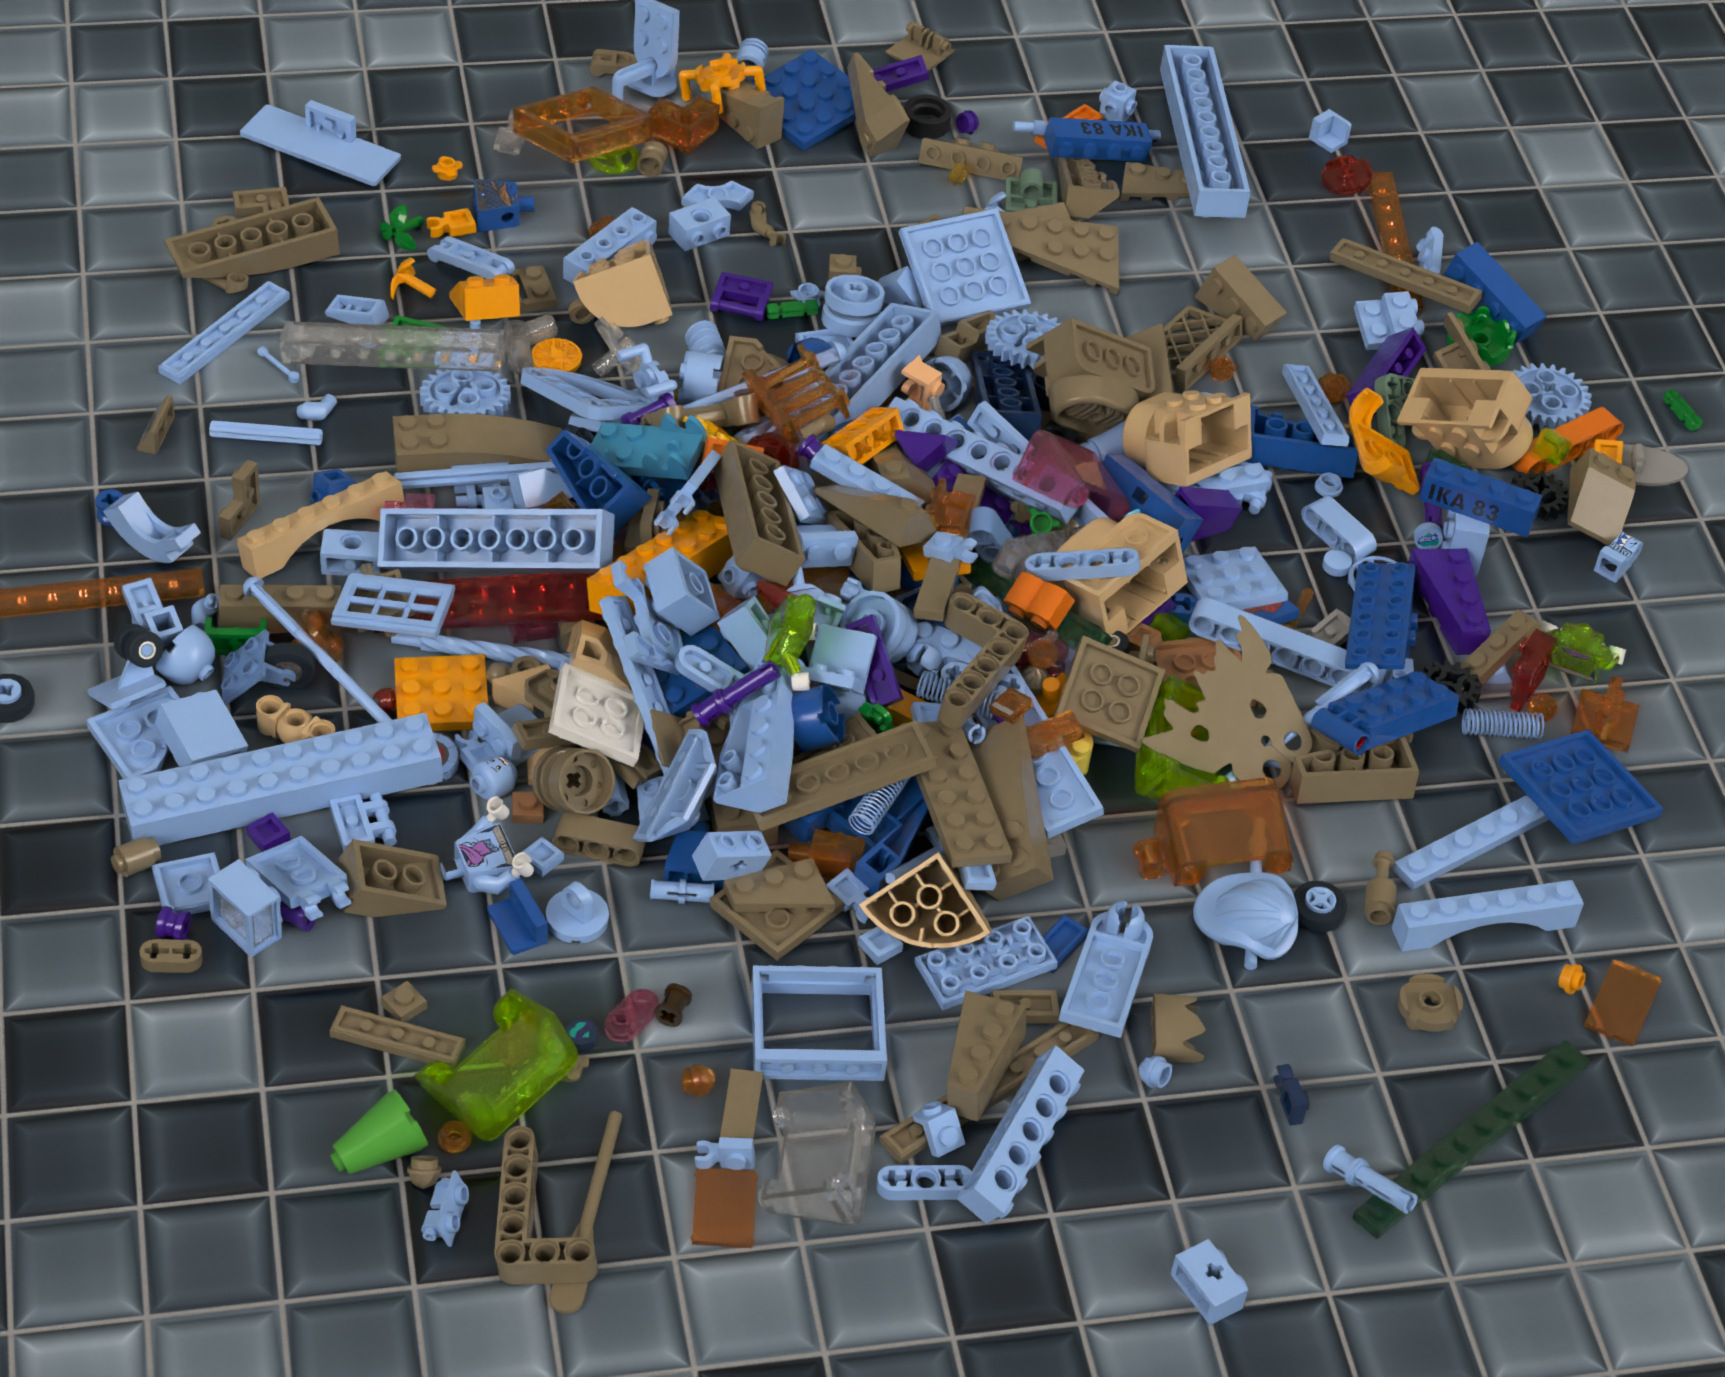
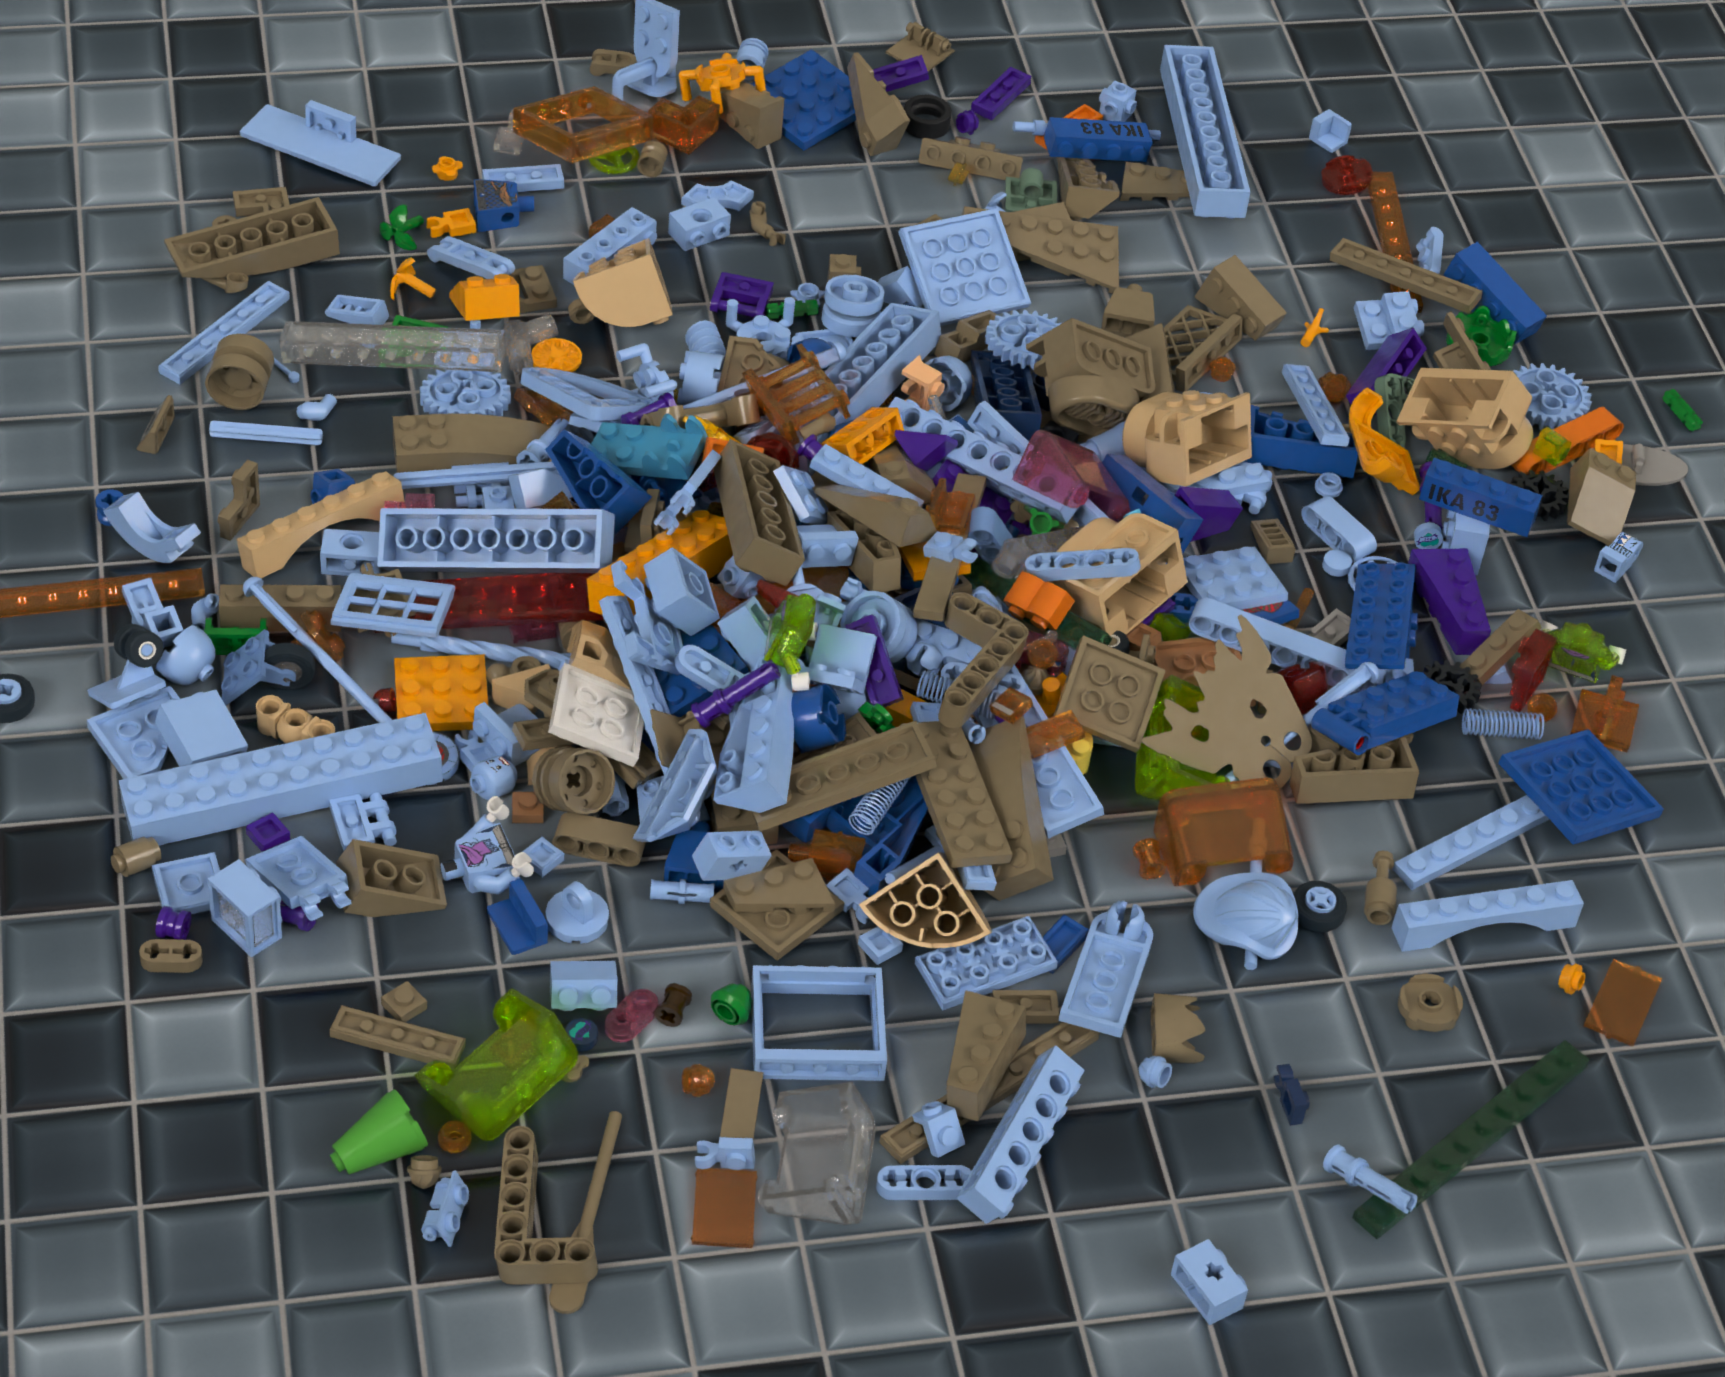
(239, 371): none -> dark tan wheel
(529, 177): none -> light blue plate
(536, 448): none -> light blue pin
(541, 407): none -> clear orange plate
(583, 985): none -> light blue brick
(614, 339): clear plate -> none
(732, 1004): none -> green cone
(761, 328): none -> light blue plate
(1001, 93): none -> dark purple plate
(1129, 311): none -> dark tan torso
(1276, 545): none -> dark tan slope
(1306, 684): none -> clear red cylinder
(1313, 329): none -> light orange bar

